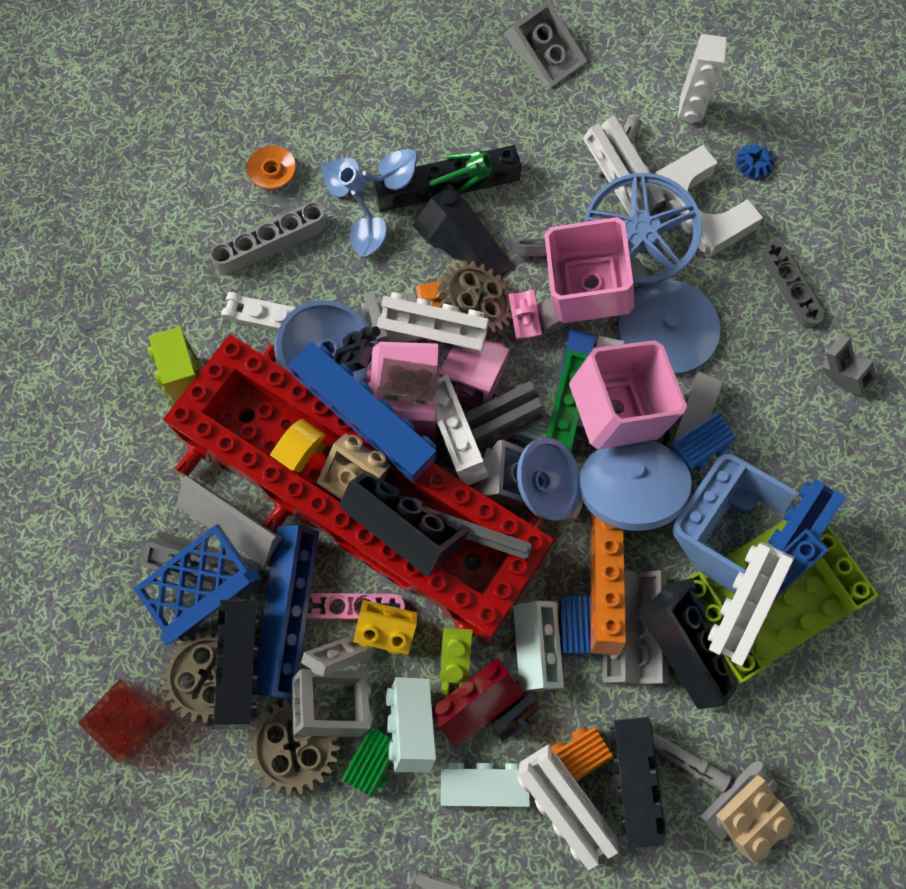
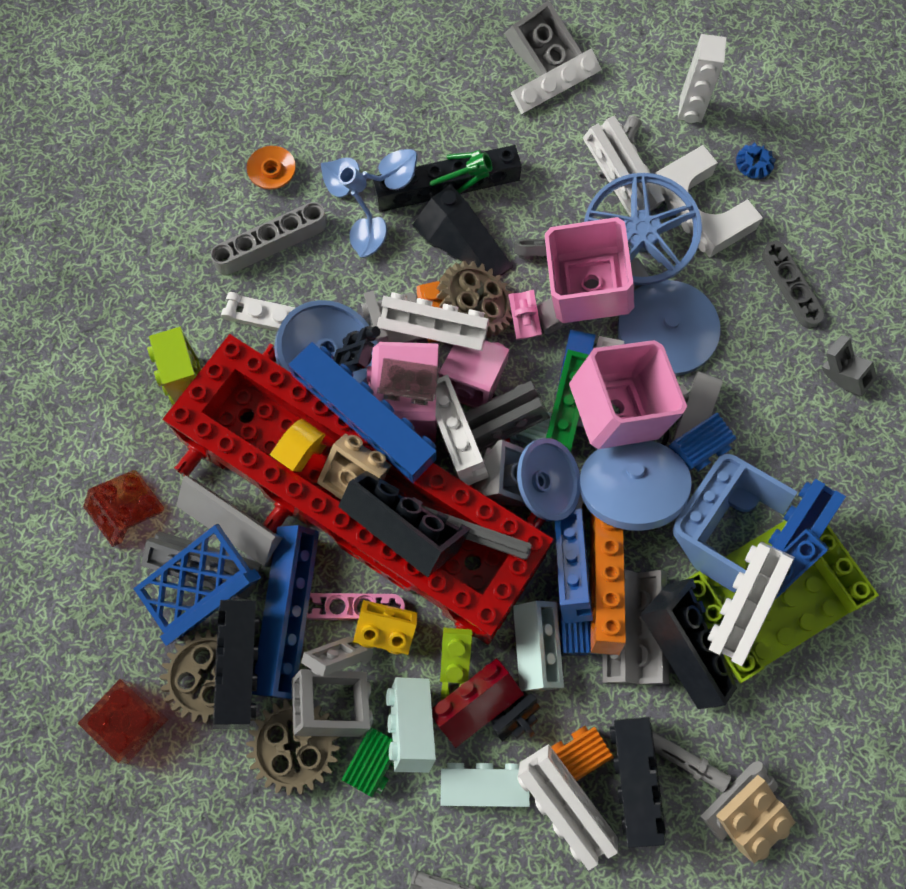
(121, 505): none -> clear red bracket
(556, 81): none -> white plate
(573, 568): none -> blue brick

